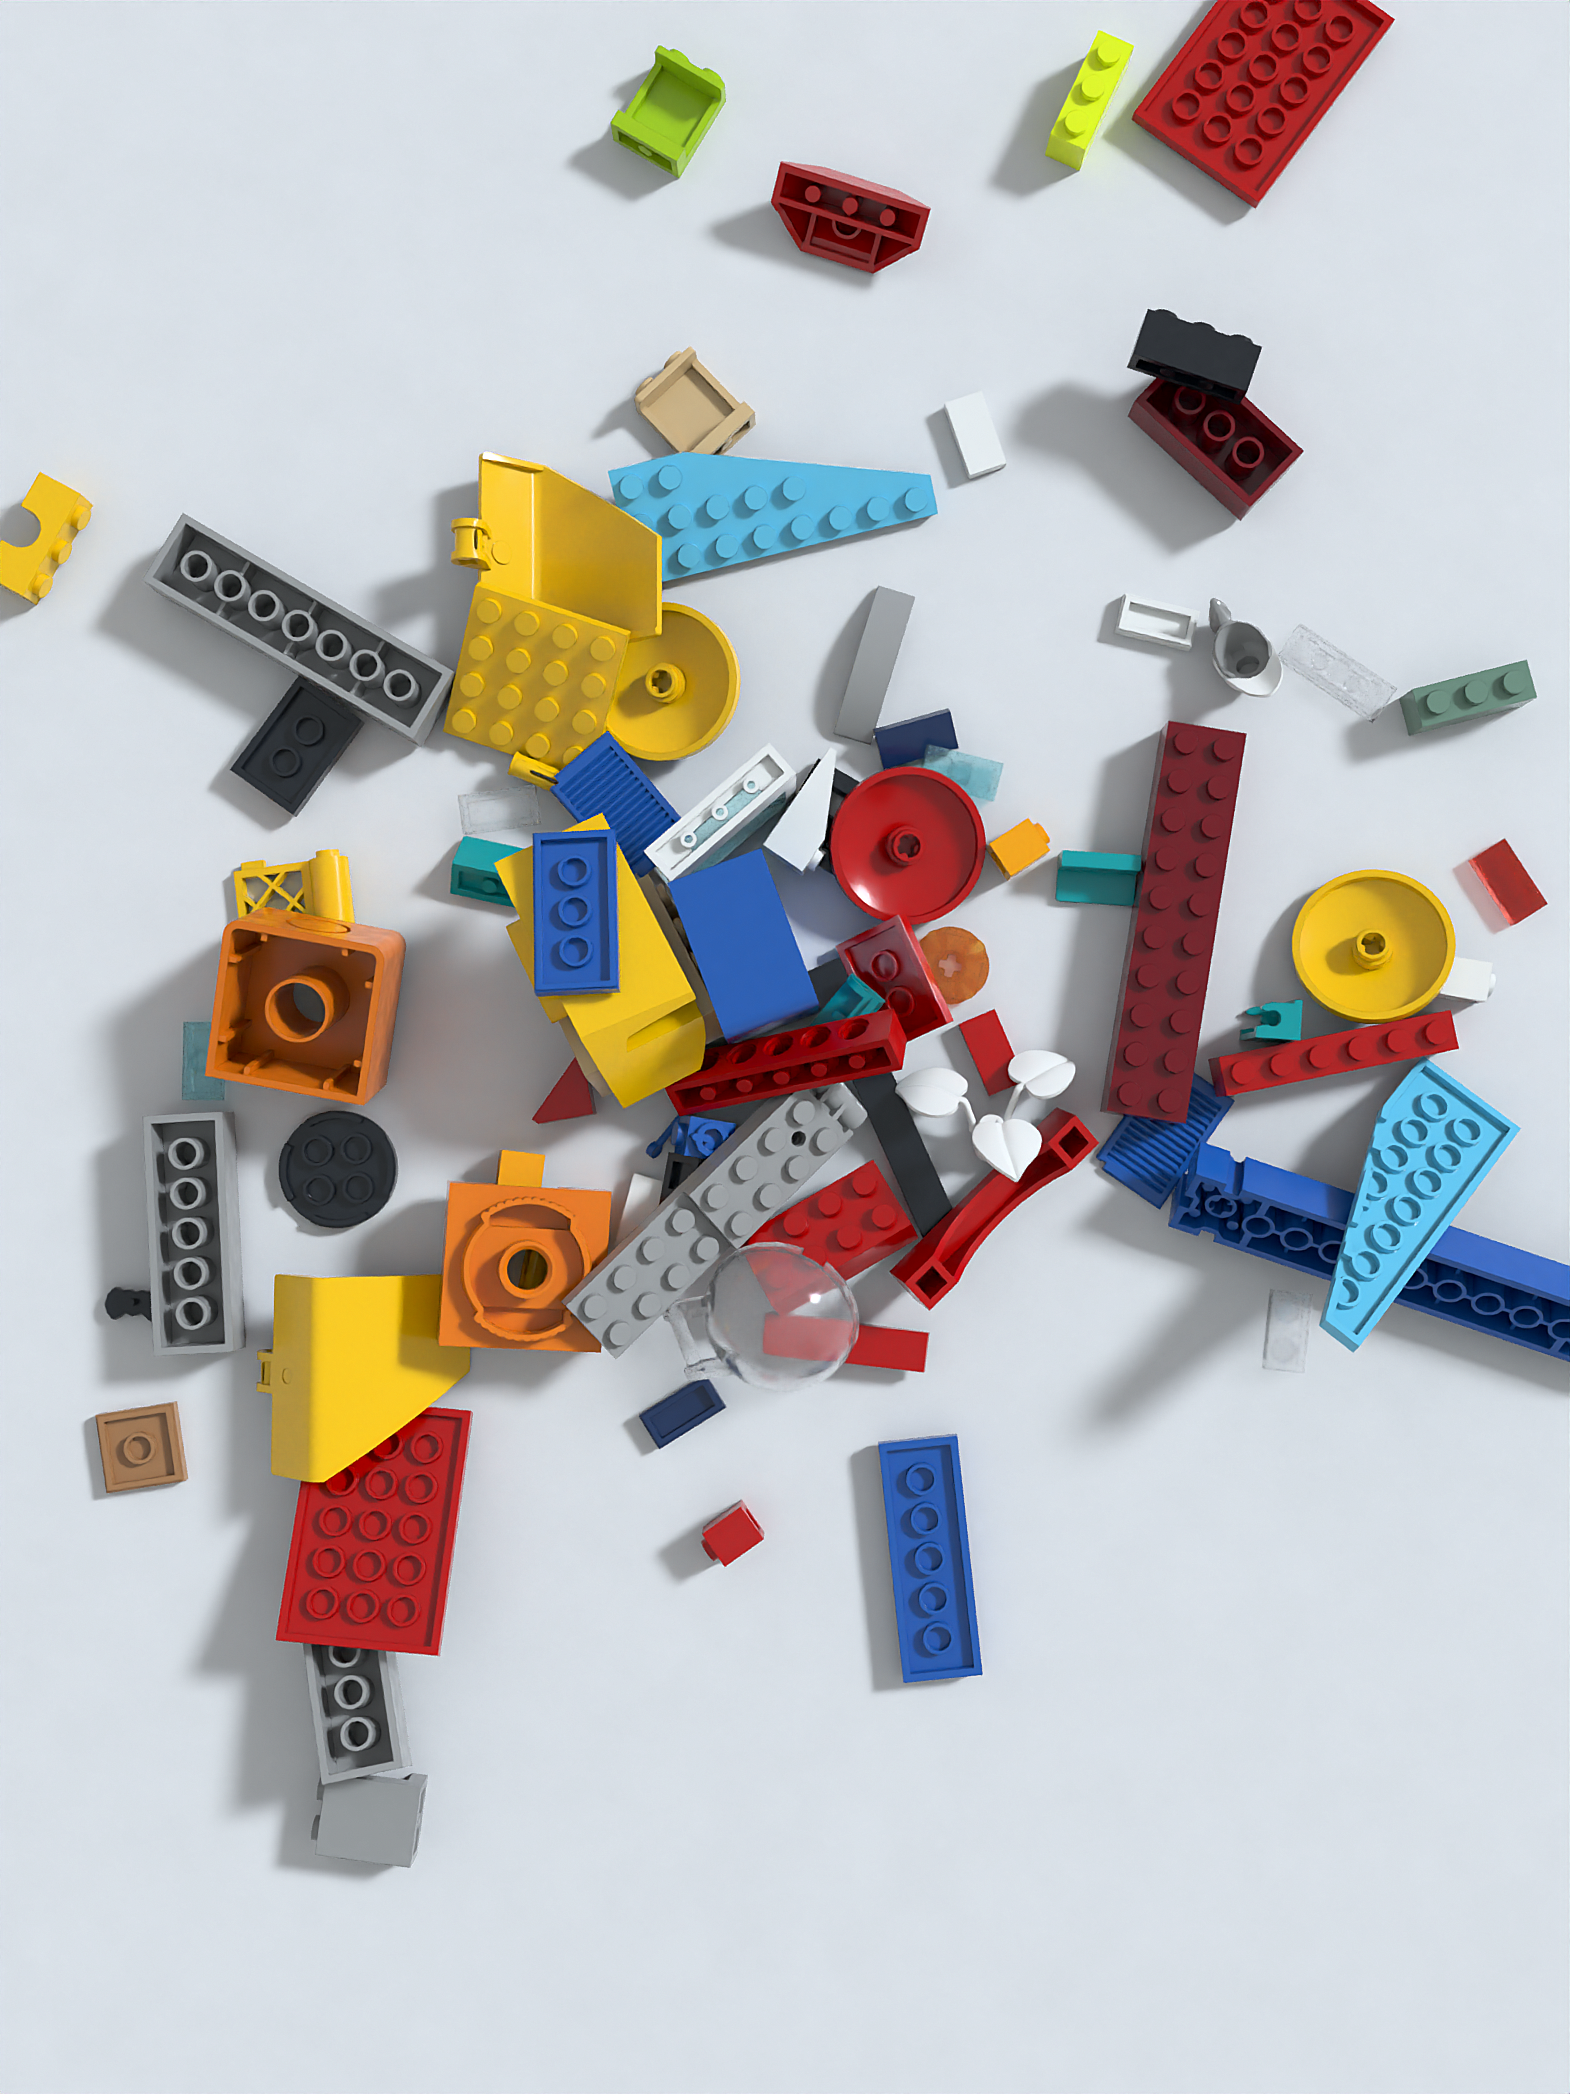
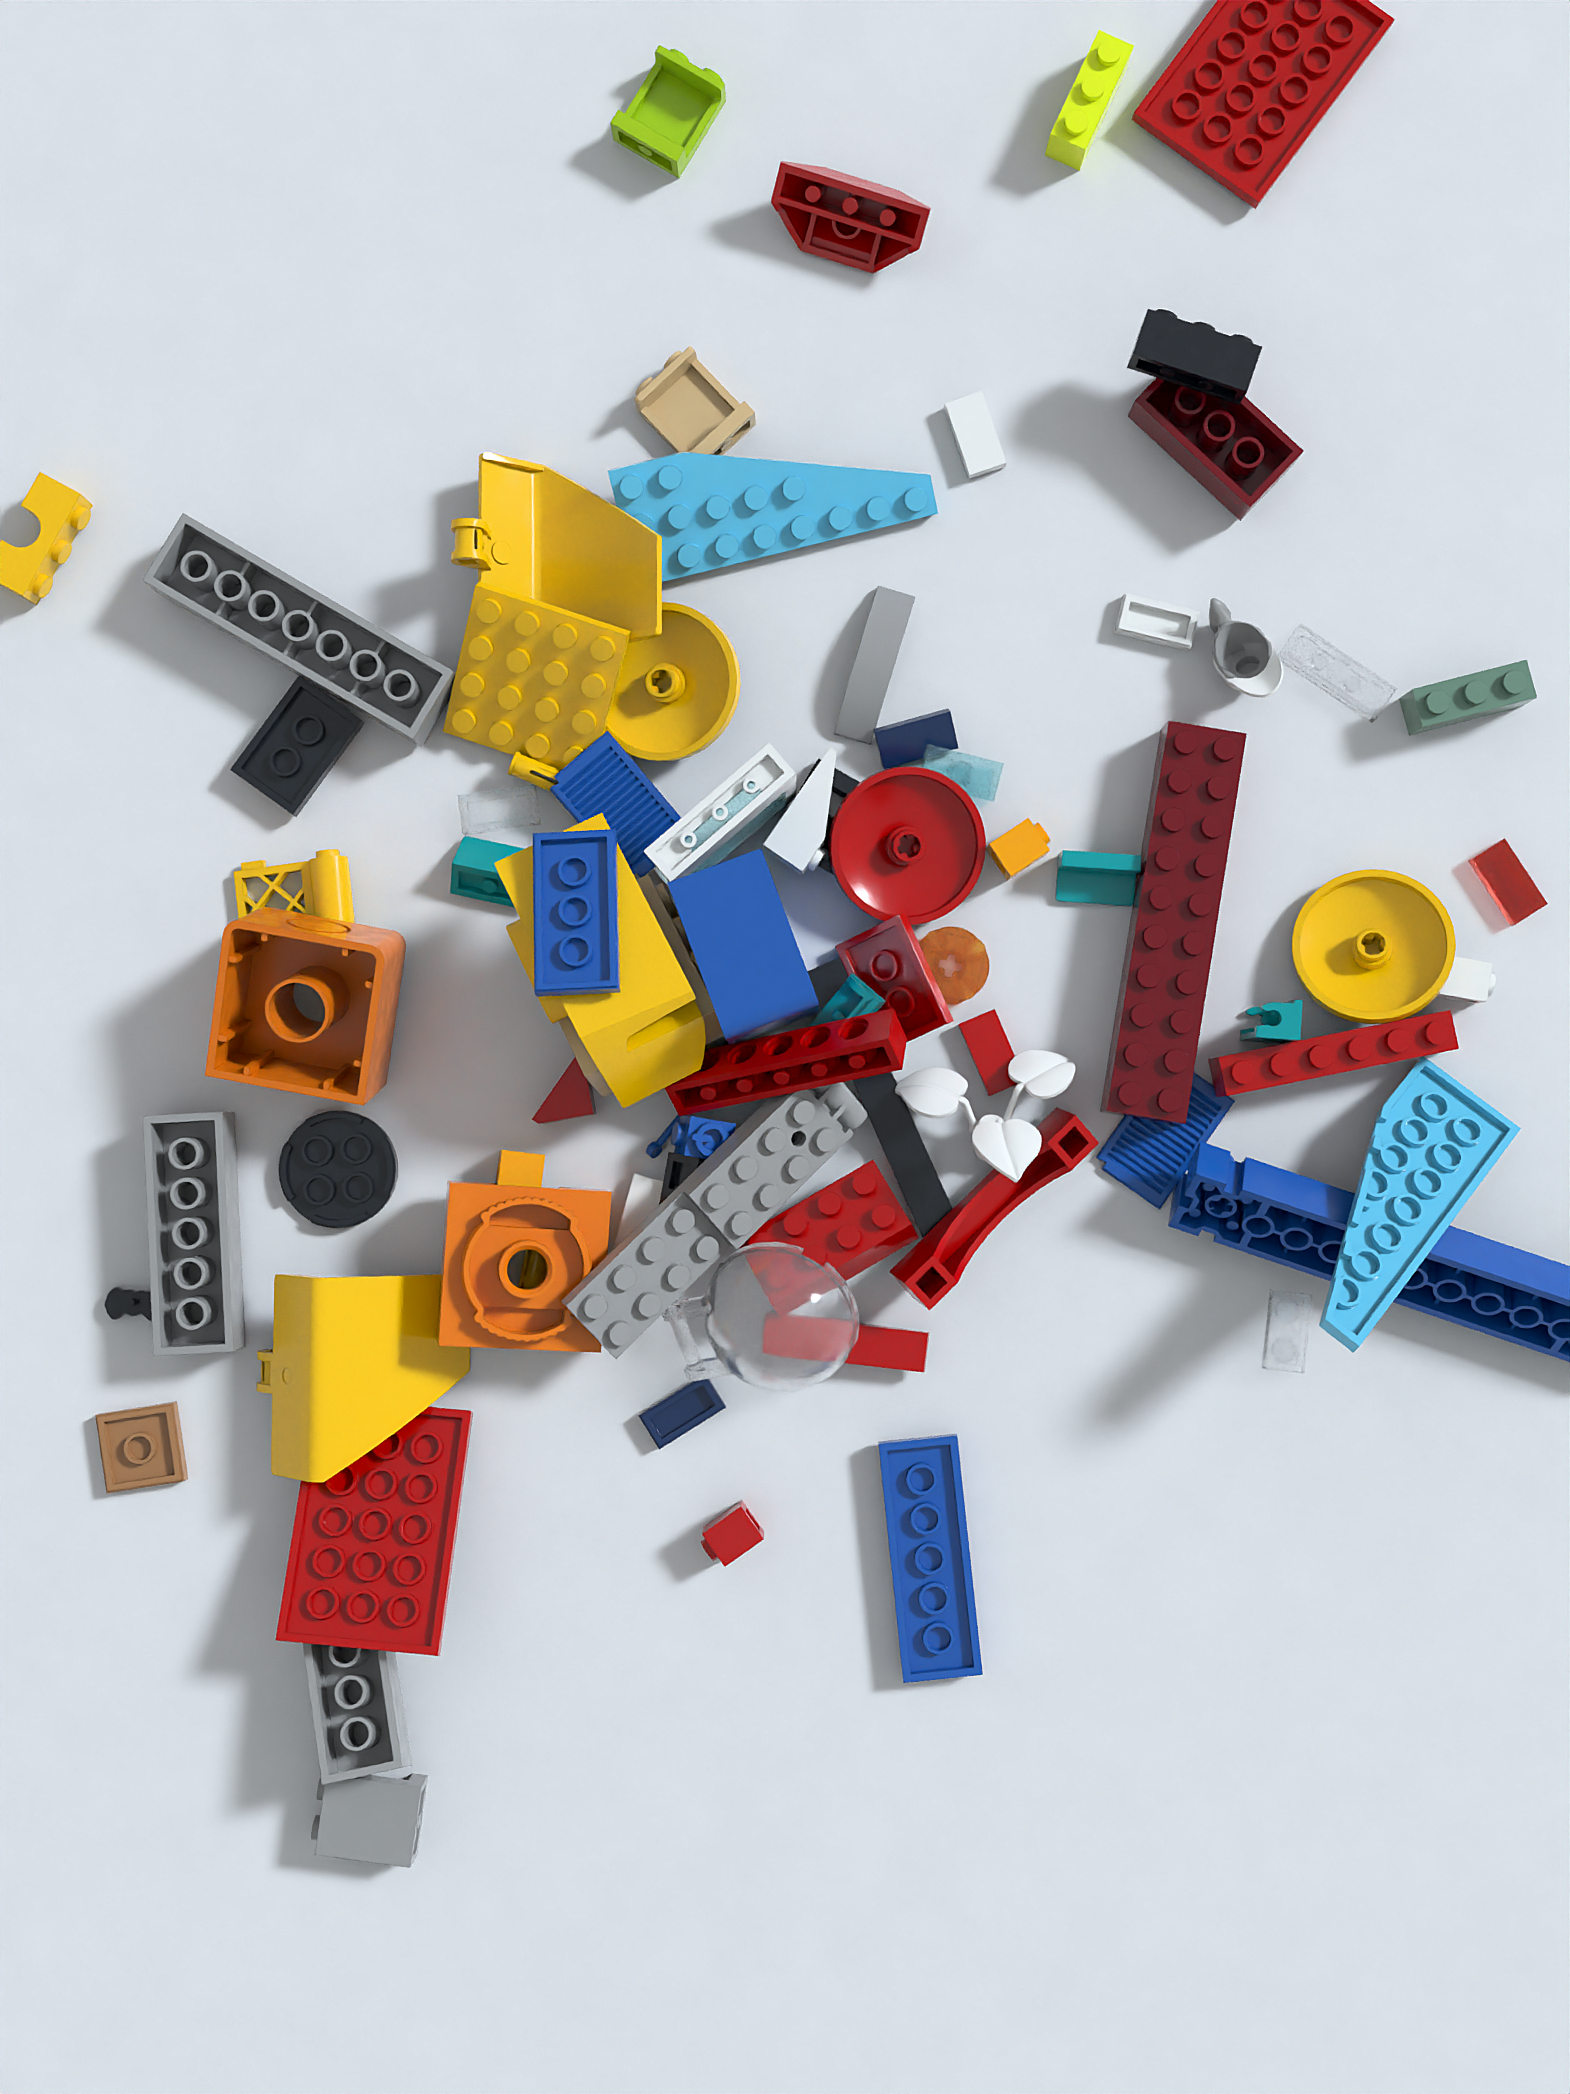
(195, 1050): clear light blue plate -> none

